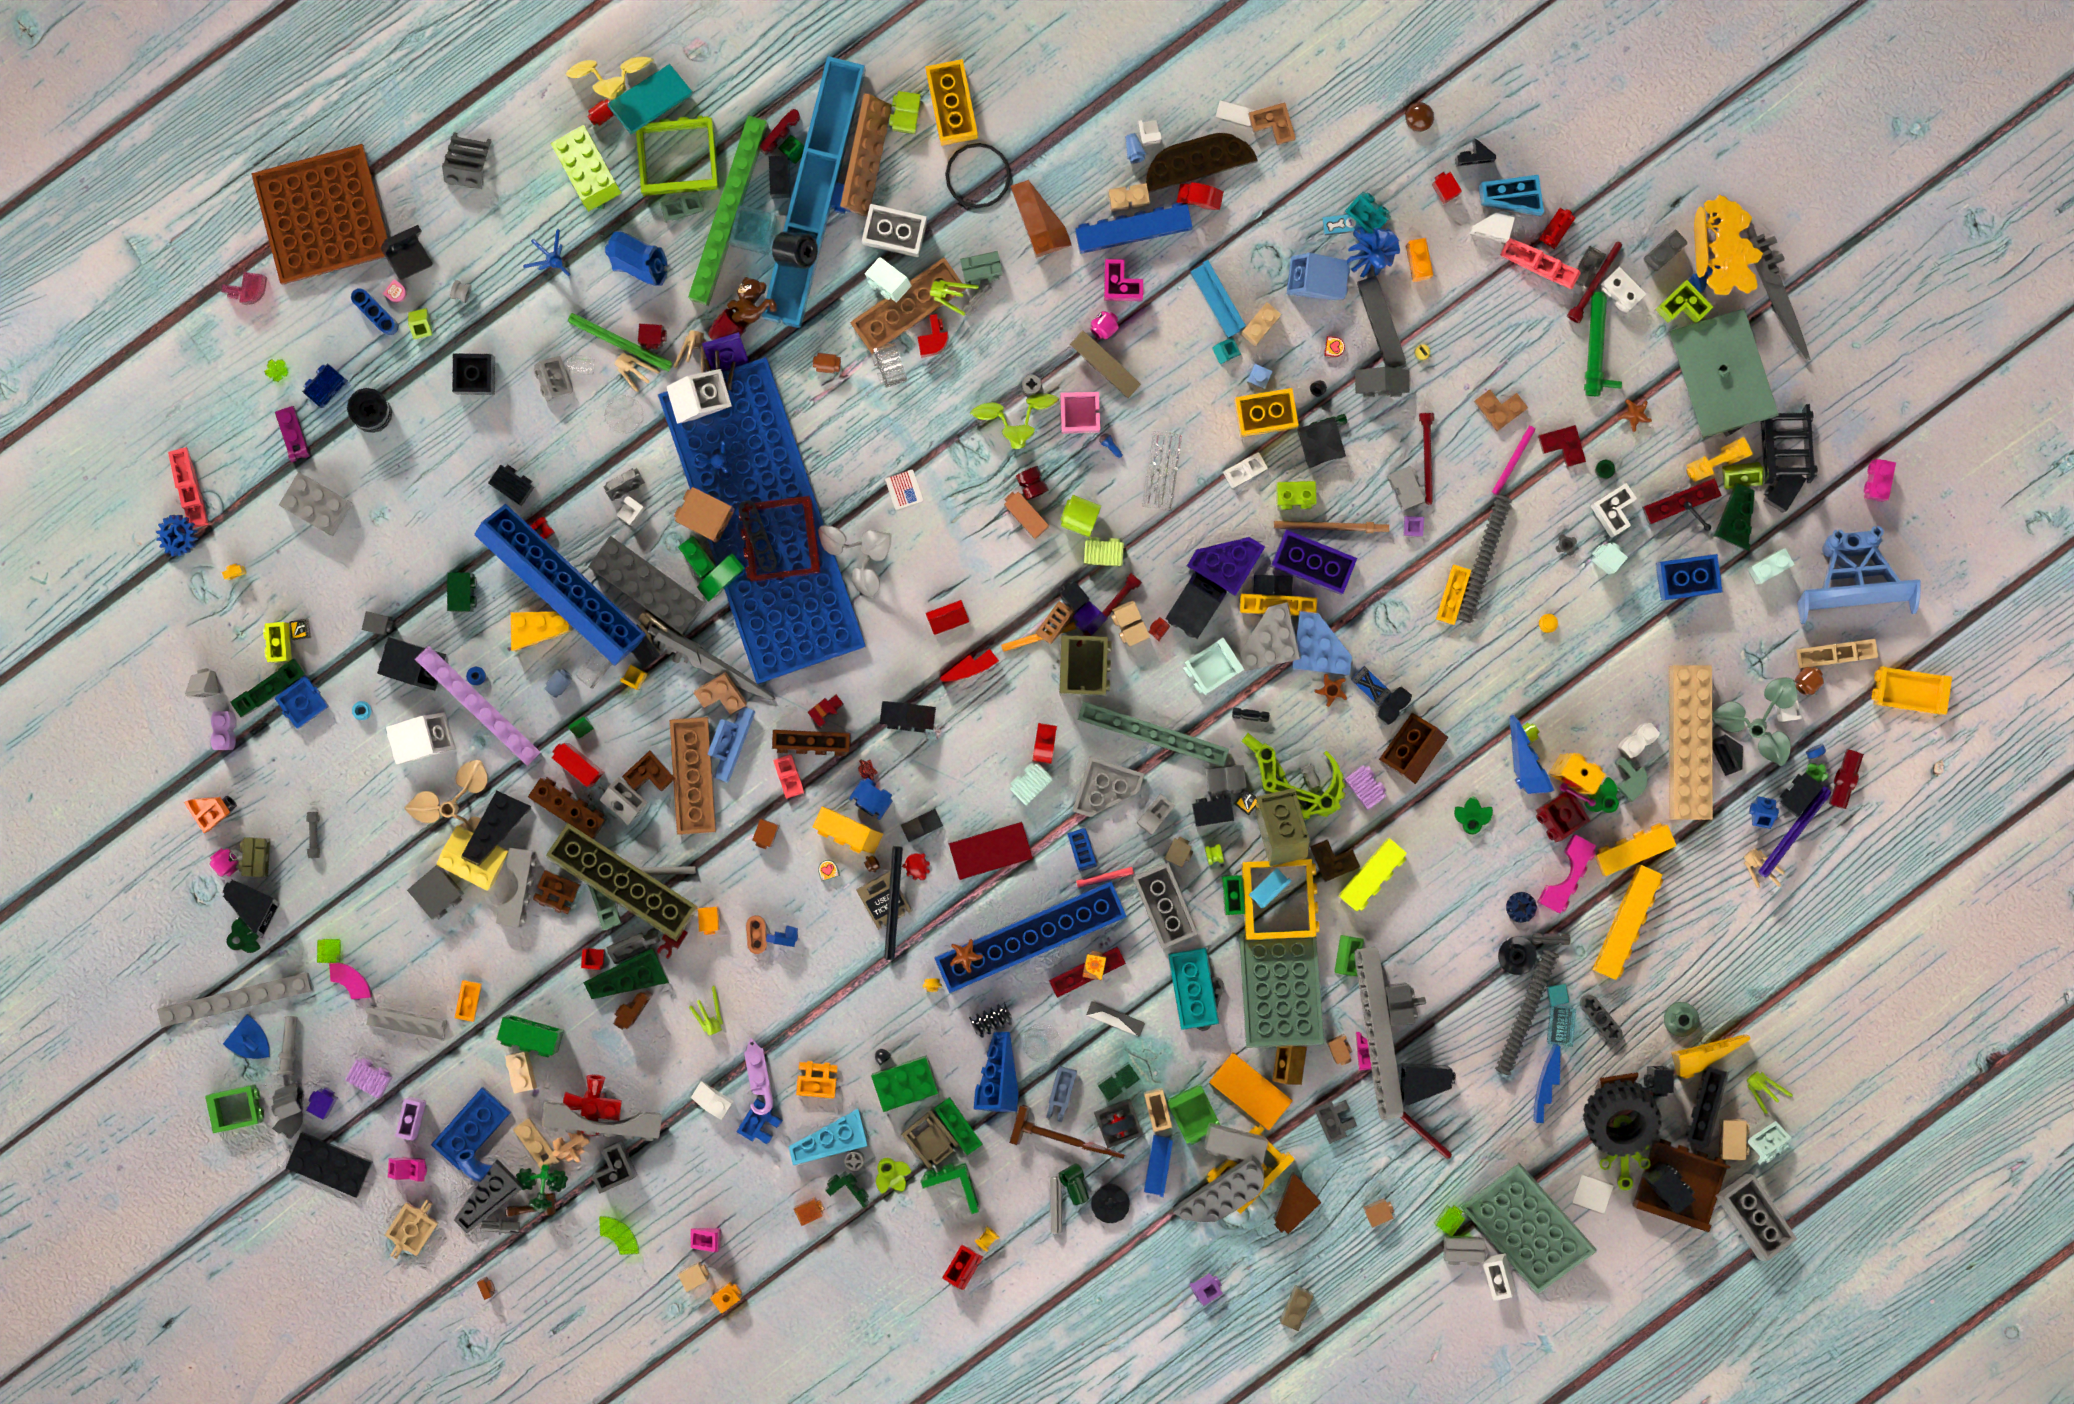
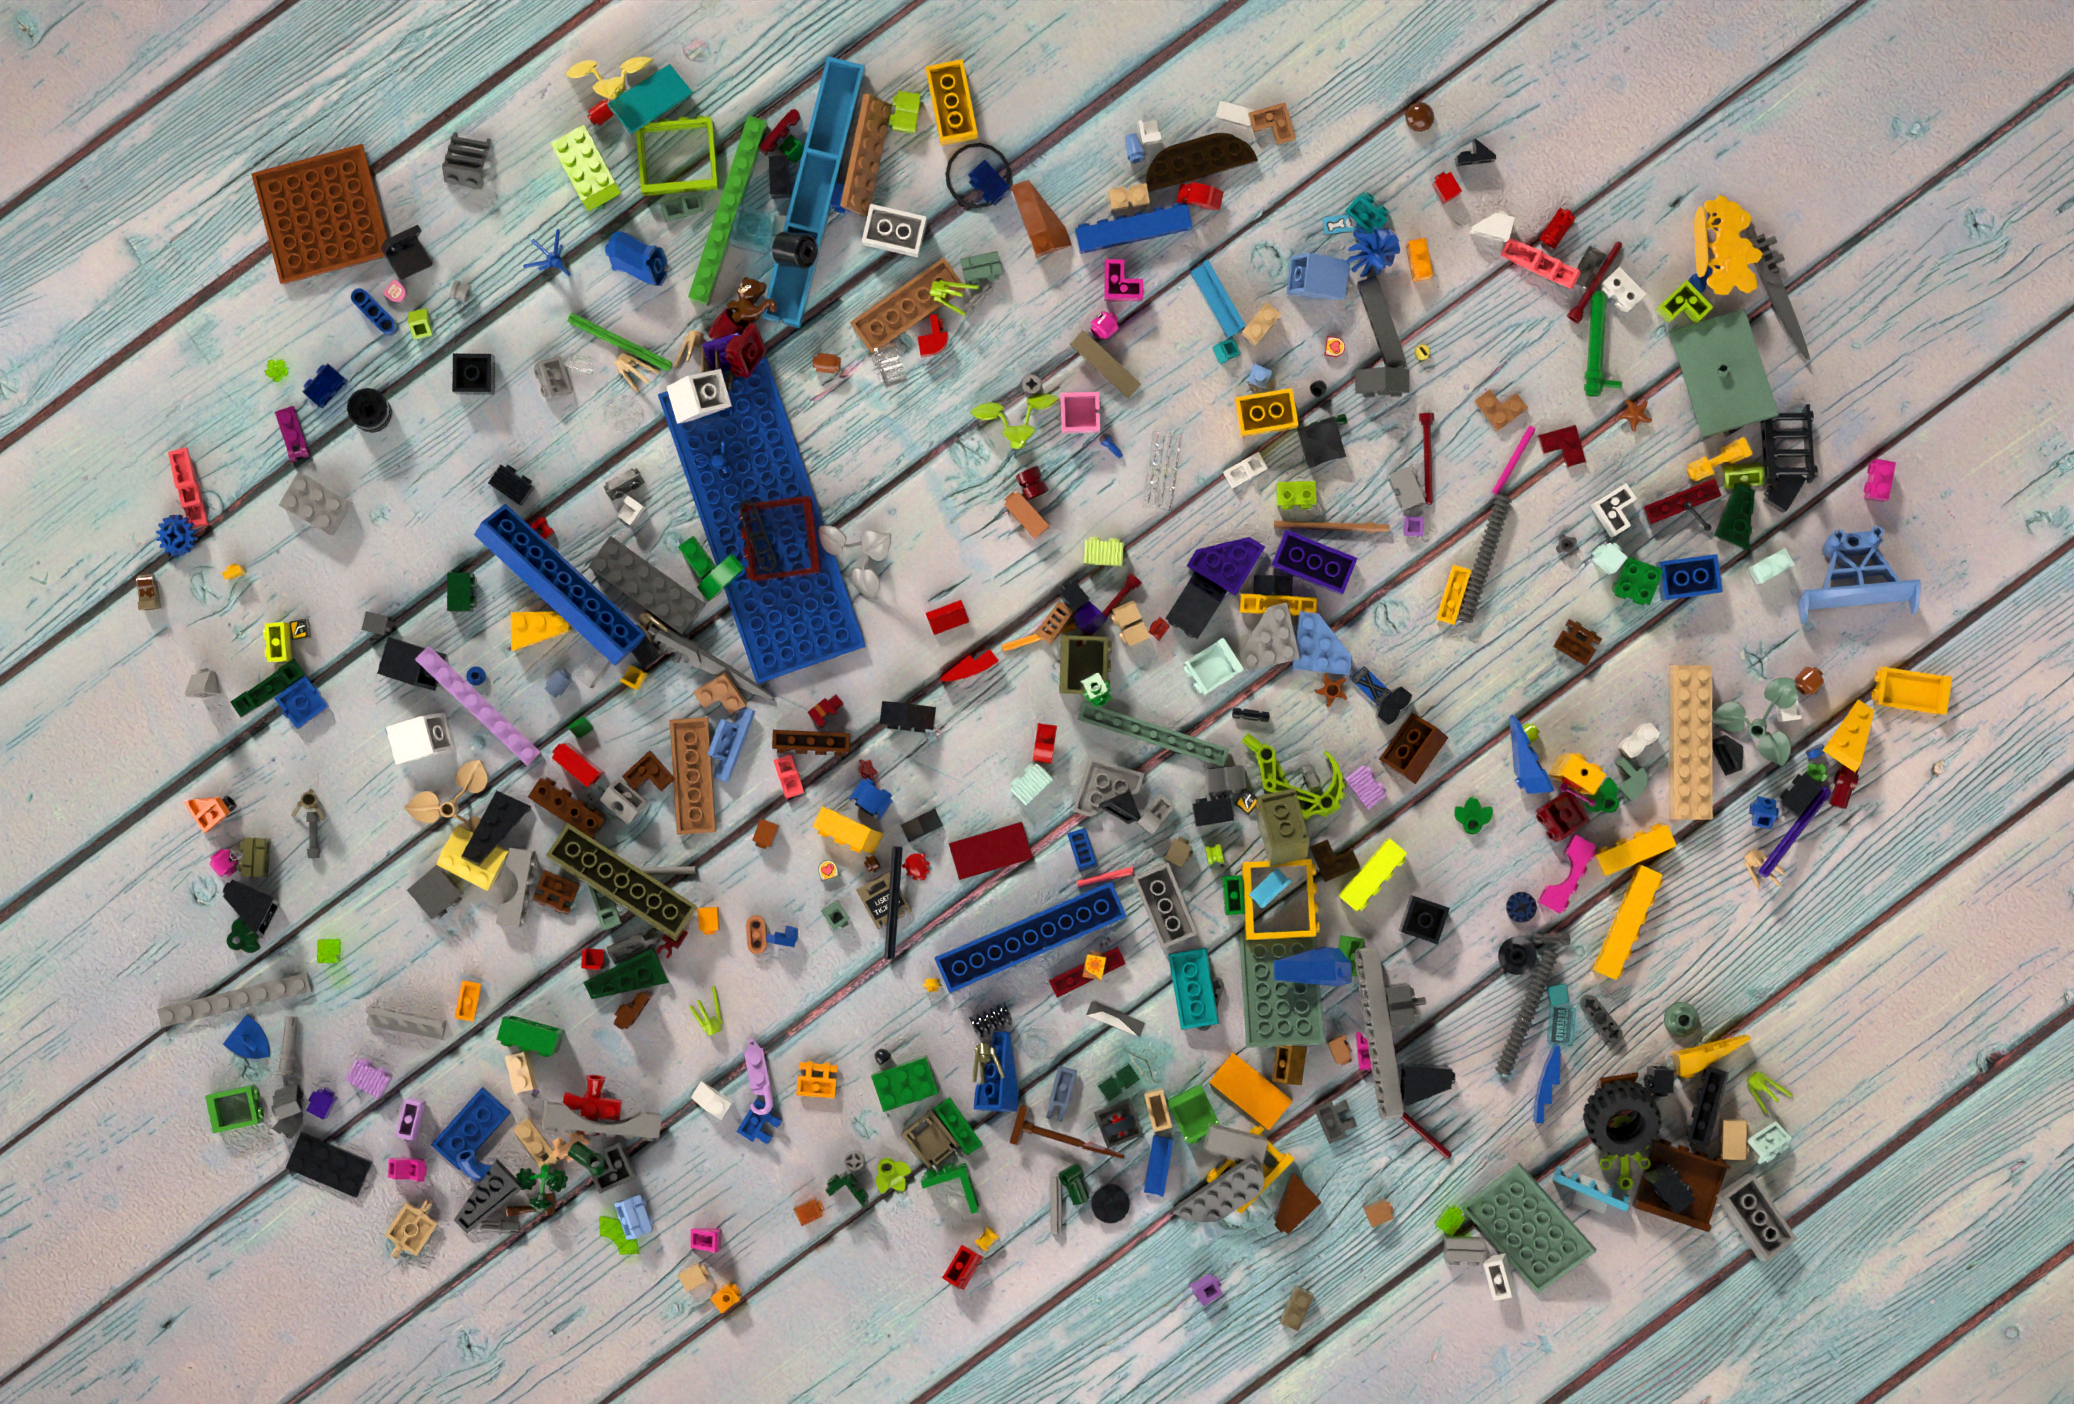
(148, 592): none -> dark tan leg
(223, 725): lavender brick -> none
(250, 292): clear pink brick -> none
(308, 801): none -> dark tan plant
(351, 979): dark pink tile -> none
(355, 710): medium azure plate -> none
(486, 1287): dark orange plate -> none
(586, 1157): none -> dark green piece
(634, 1216): none -> light blue brick
(651, 335): dark red brick -> none
(704, 514): medium nougat slope -> none
(745, 351): none -> dark red plate
(829, 911): none -> sand green brick
(836, 1138): medium azure wing -> none
(887, 280): light aqua brick -> none
(904, 489): sticker -> none
(965, 955): dark orange animal -> none
(983, 1053): none -> olive plant
(989, 183): none -> clear blue brick
(1080, 515): lime piece -> none
(1096, 690): none -> brick
(1122, 807): none -> black slope
(1317, 966): none -> blue wedge
(1424, 919): none -> black brick
(1513, 194): dark azure wedge -> none
(1548, 623): yellow plate -> none
(1575, 648): none -> reddish brown plate
(1590, 1191): none -> medium azure hinge
(1605, 469): dark green tile -> none
(1637, 581): none -> green bracket
(1665, 250): dark grey brick -> none
(1837, 653): tan slope -> none
(1850, 738): none -> yellow wedge

